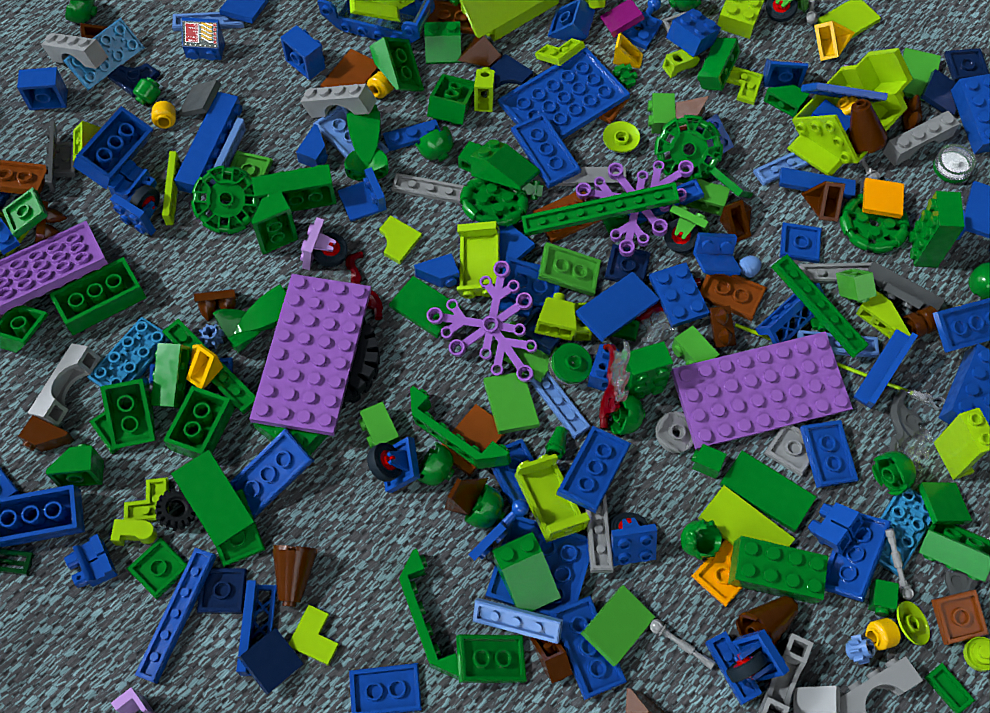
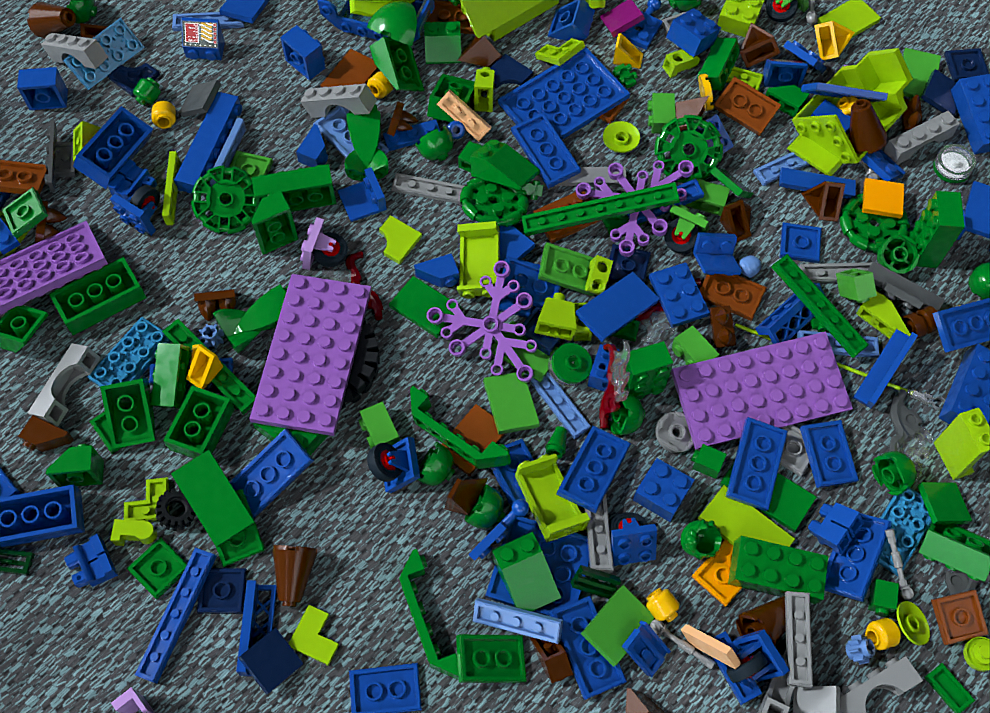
(49, 18): none -> reddish brown cone
(396, 21): none -> green brick
(401, 120): none -> reddish brown tile
(457, 129): none -> blue piece
(462, 112): none -> light nougat tile
(593, 585): none -> dark green tile
(598, 275): none -> lime leg
(646, 648): none -> blue plate
(662, 605): none -> yellow head
(663, 489): none -> blue brick
(706, 90): none -> yellow tile
(711, 646): none -> light nougat tile
(747, 106): none -> dark orange plate
(756, 464): none -> blue tile
(758, 46): none -> reddish brown slope
(798, 639): none -> light grey tile
(805, 55): none -> blue plate
(883, 166): none -> blue plate
(898, 254): none -> green cylinder

